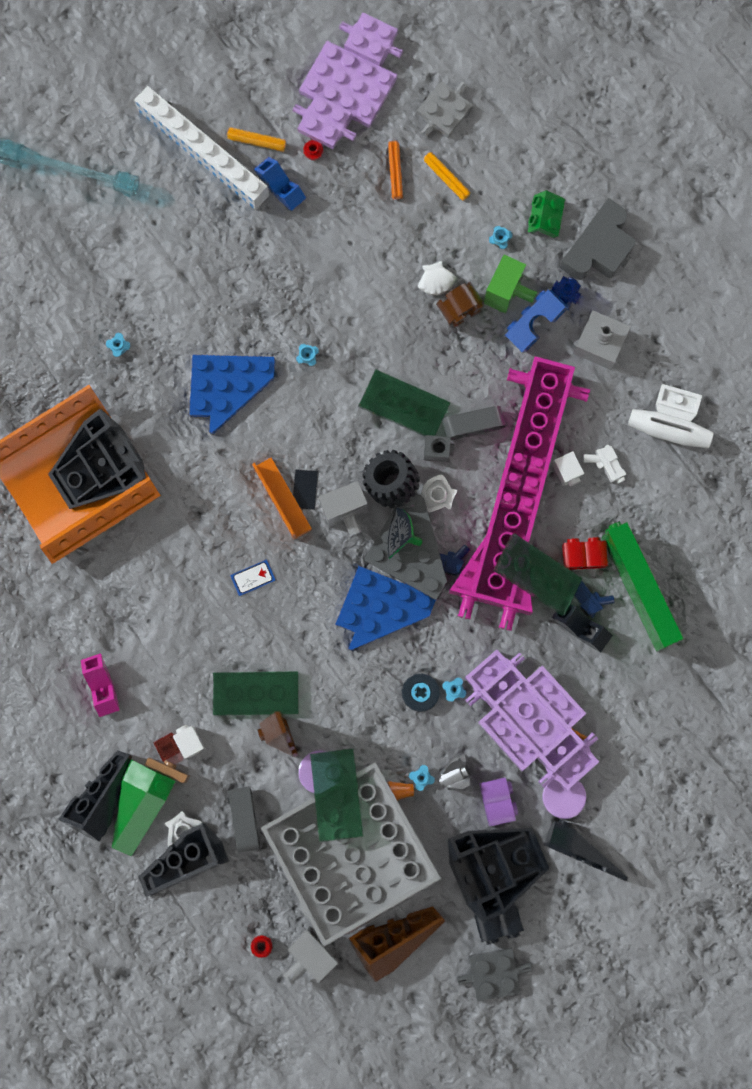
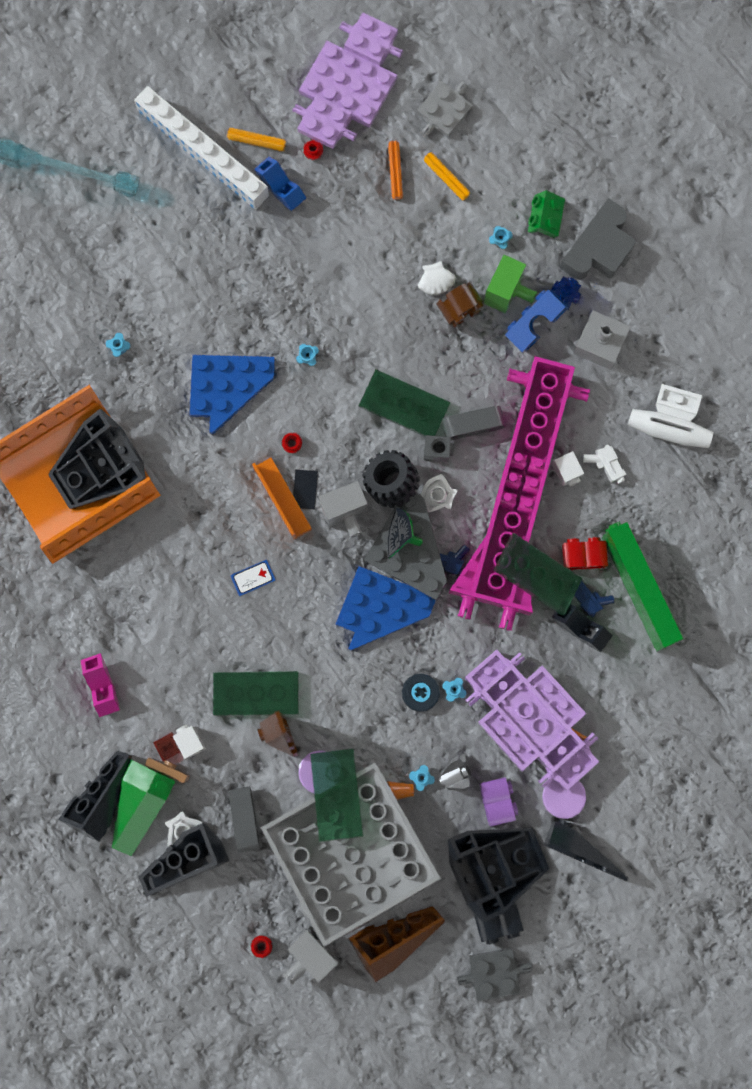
(287, 438): none -> red plate

